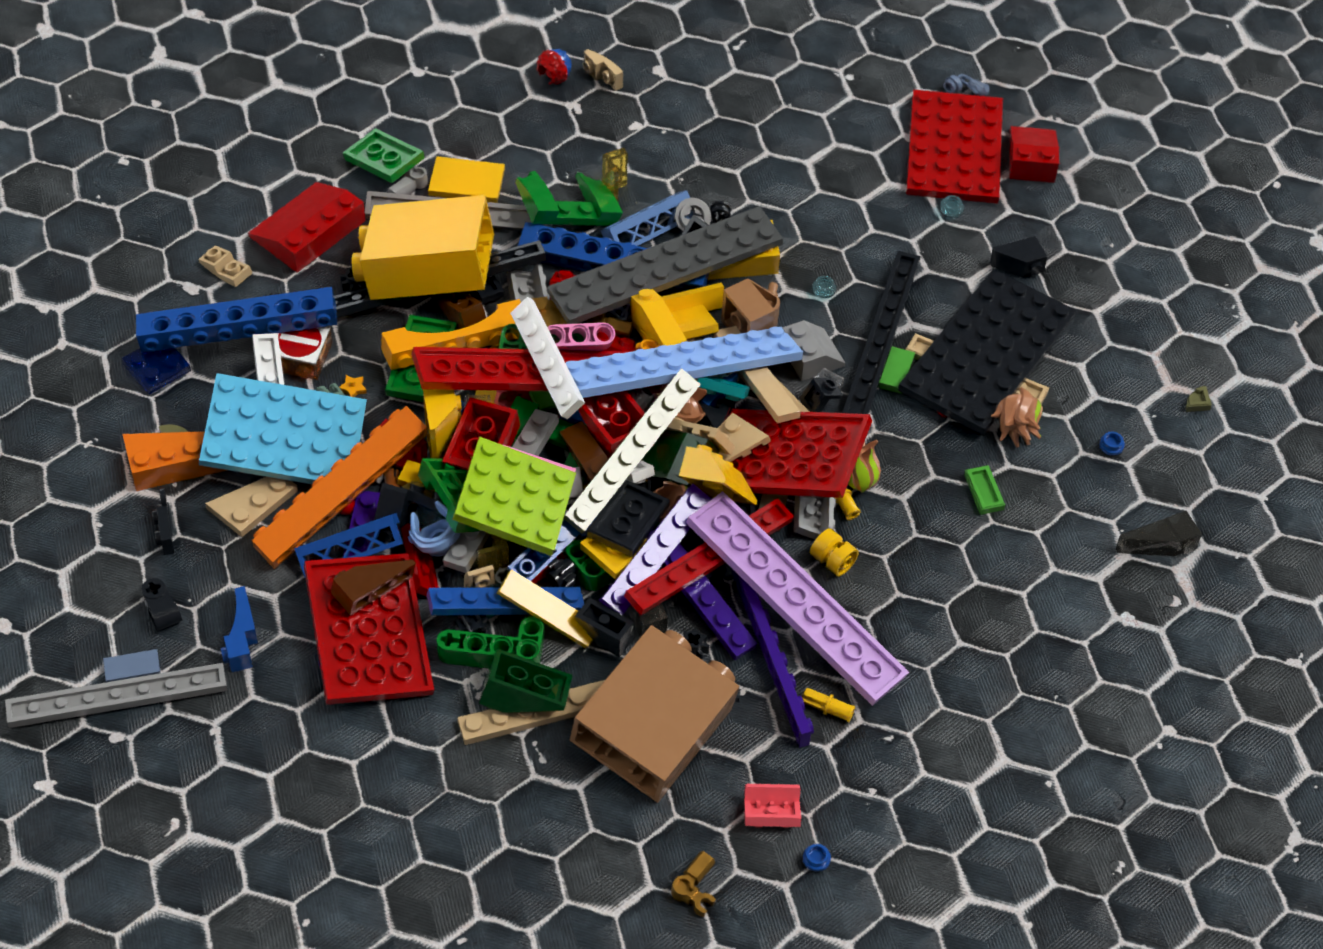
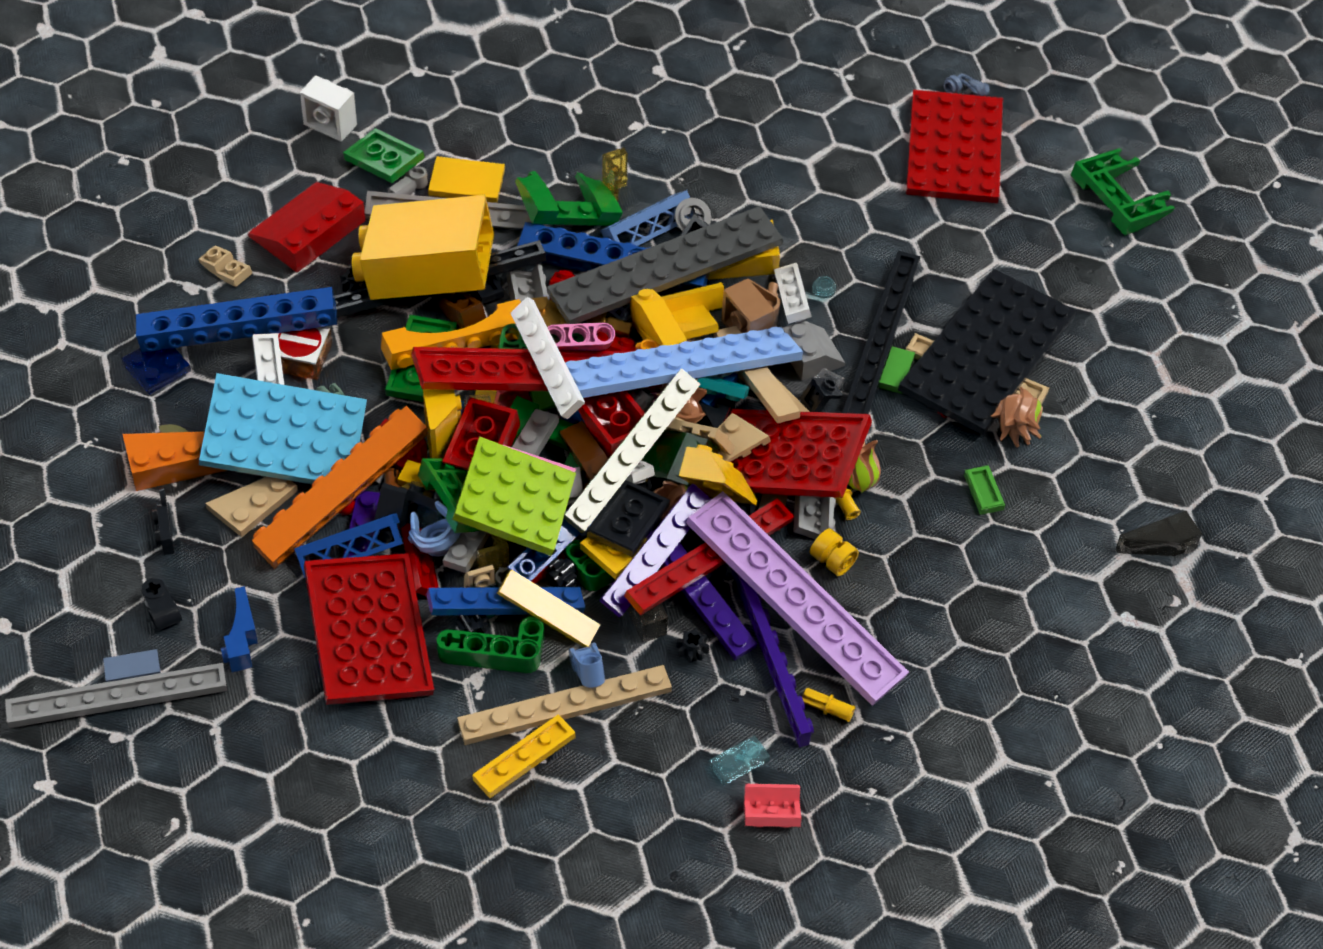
(328, 108): none -> white brick
(353, 386): light orange piece -> none
(369, 582): reddish brown slope -> none
(523, 685): dark green slope -> none
(523, 756): none -> yellow plate
(555, 65): red piece -> none
(588, 665): none -> medium blue piece
(602, 67): tan slope -> none
(606, 626): black slope -> none
(655, 711): medium nougat brick -> none
(684, 885): pearl gold bar -> none
(720, 210): black bush -> none
(739, 760): none -> clear light blue plate
(792, 293): none -> white plate
(816, 857): blue plate -> none
(952, 206): clear light blue plate -> none
(1020, 257): black slope -> none
(1033, 154): red slope -> none
(1112, 443): blue plate -> none
(1128, 215): none -> green wedge
(1199, 400): olive tile -> none

